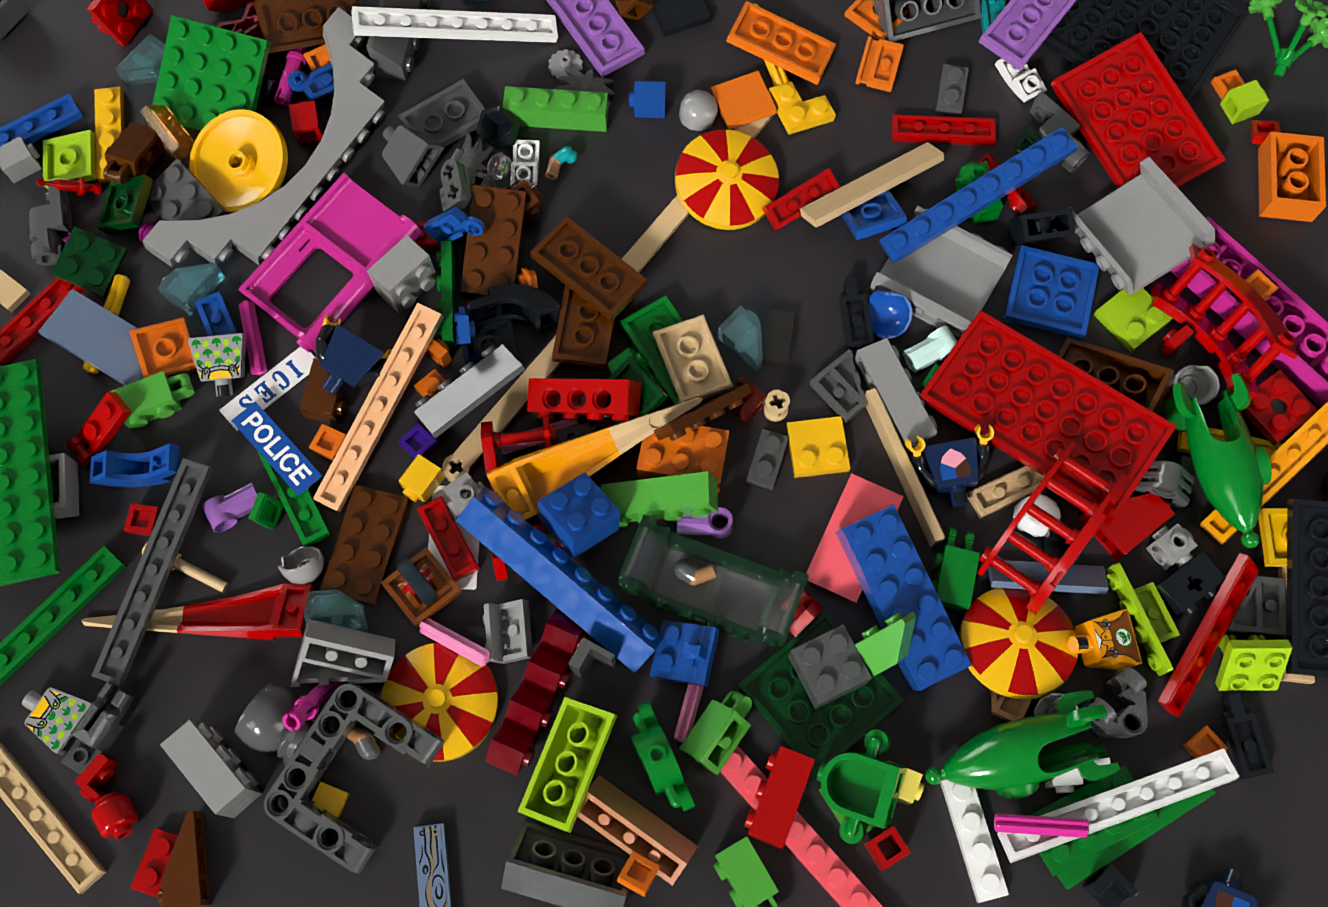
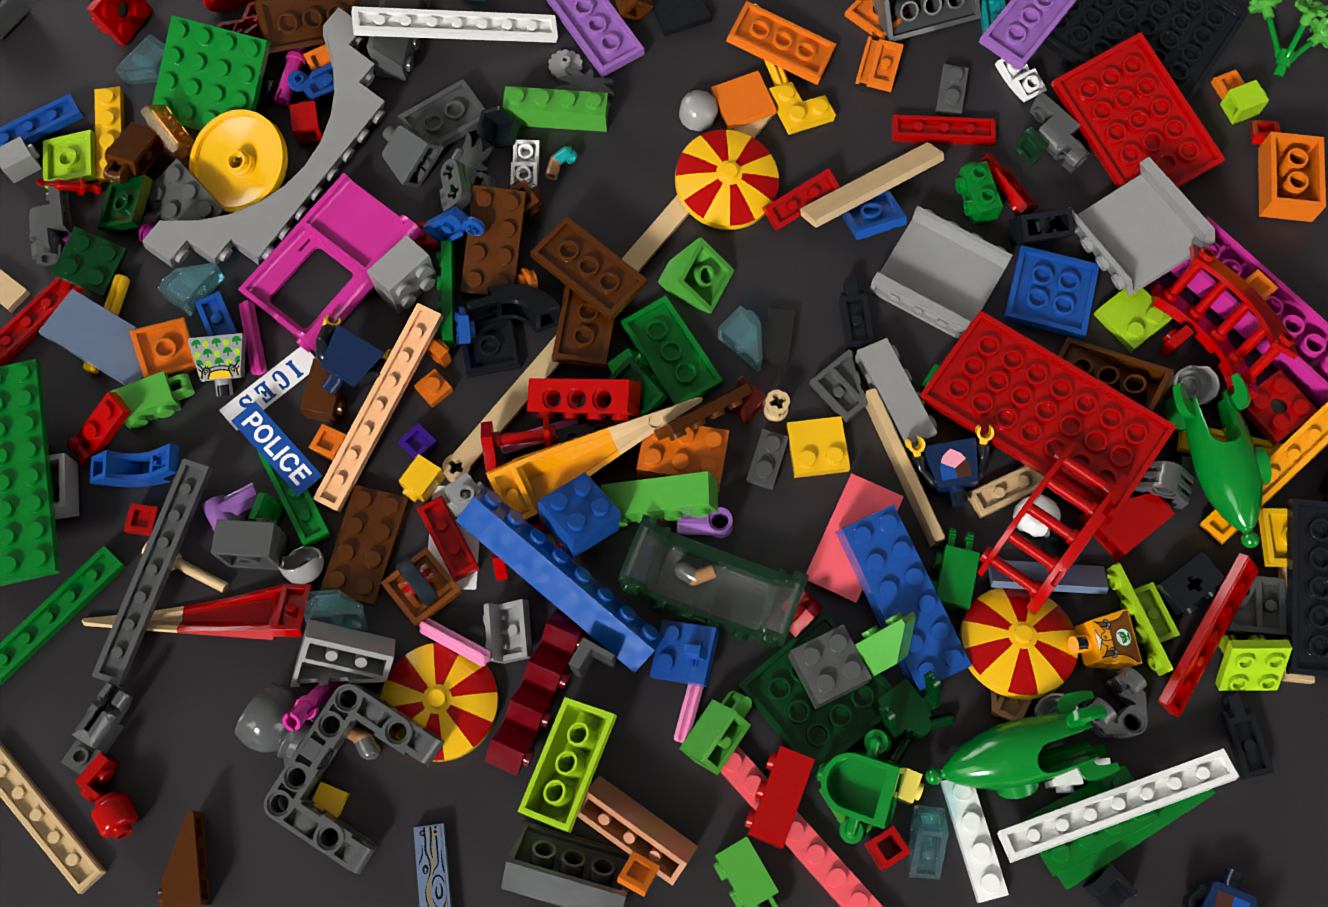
(54, 717): light grey torso -> none
(154, 862): red plate -> none
(212, 768): light grey brick -> none
(249, 543): none -> dark grey brick
(469, 390): slope -> none
(498, 166): clear tile -> none
(648, 99): blue brick -> none
(659, 759): green piece -> none
(692, 359): tan tile -> none
(697, 276): none -> bright green slope
(889, 314): blue helmet -> none
(909, 713): none -> dark green piece
(927, 842): none -> clear light blue slope
(931, 350): light aqua piece -> none
(978, 195): blue plate -> none
(1041, 825): dark pink axle -> none
(1172, 546): light grey brick -> none
(1204, 743): orange tile -> none

